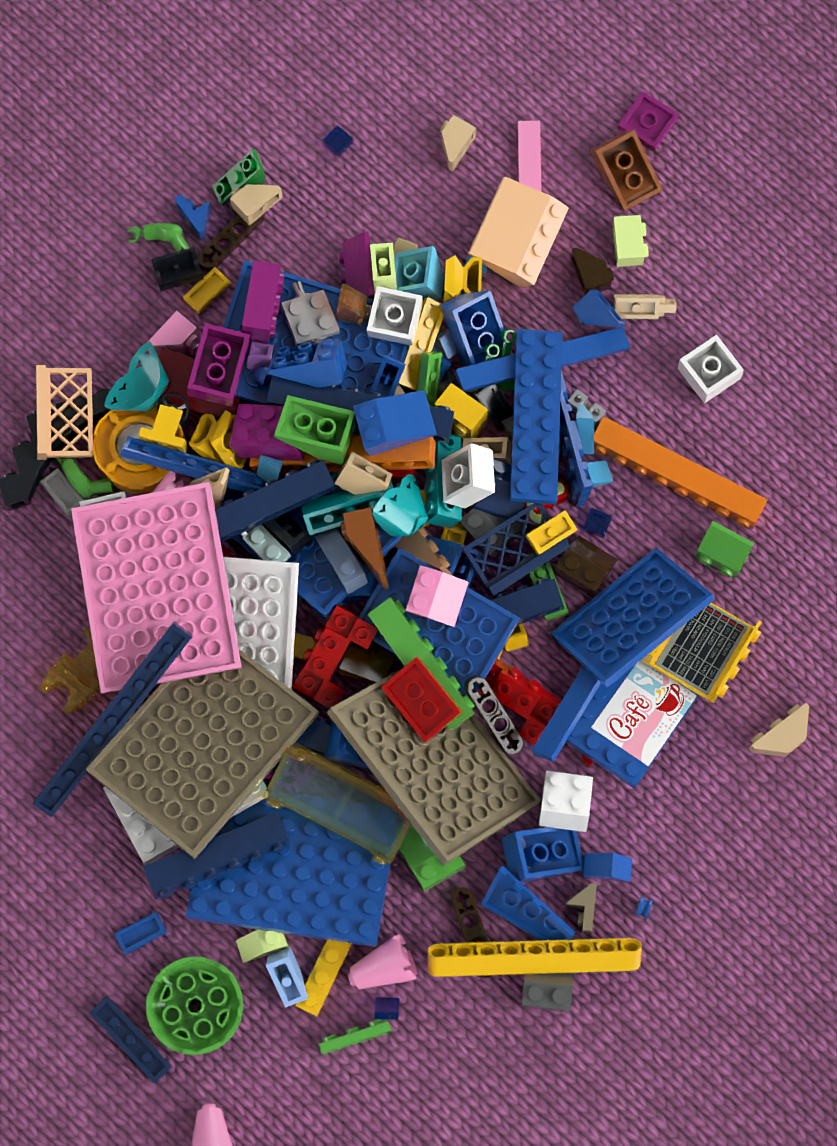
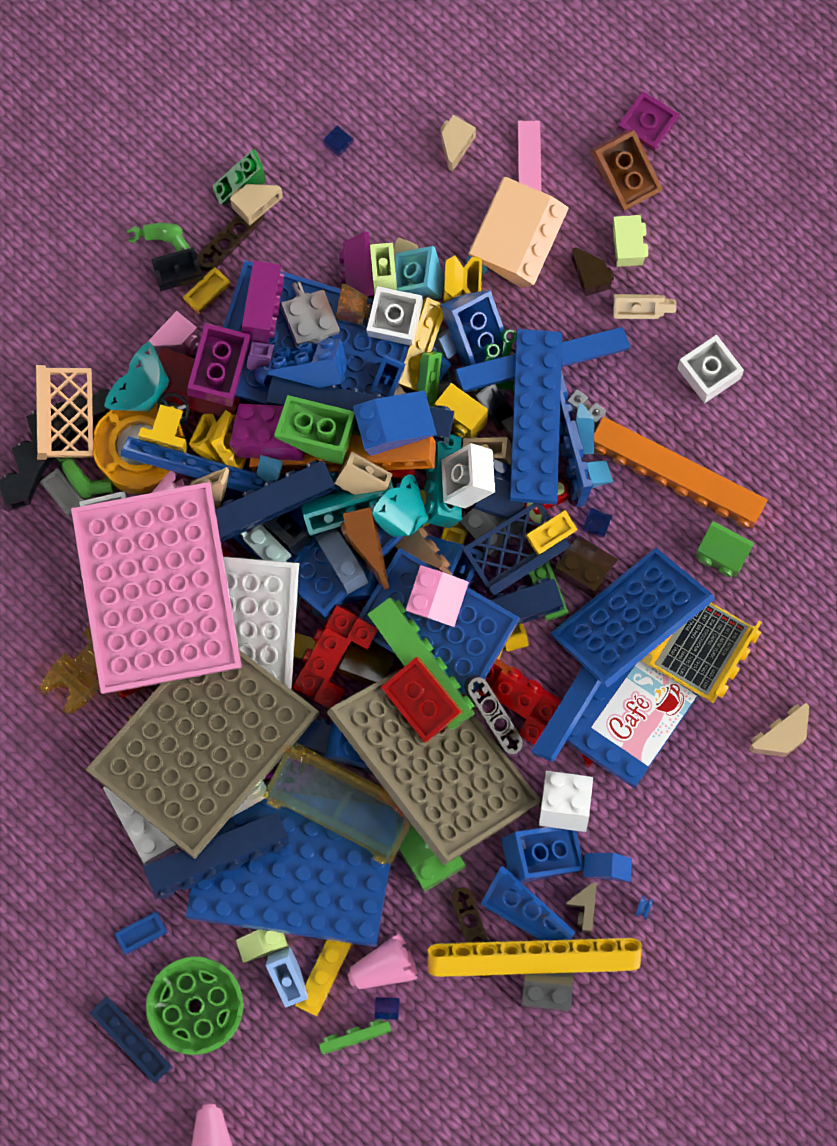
(113, 718): dark blue plate -> none
(196, 218): blue slope -> none
(596, 310): blue slope -> none

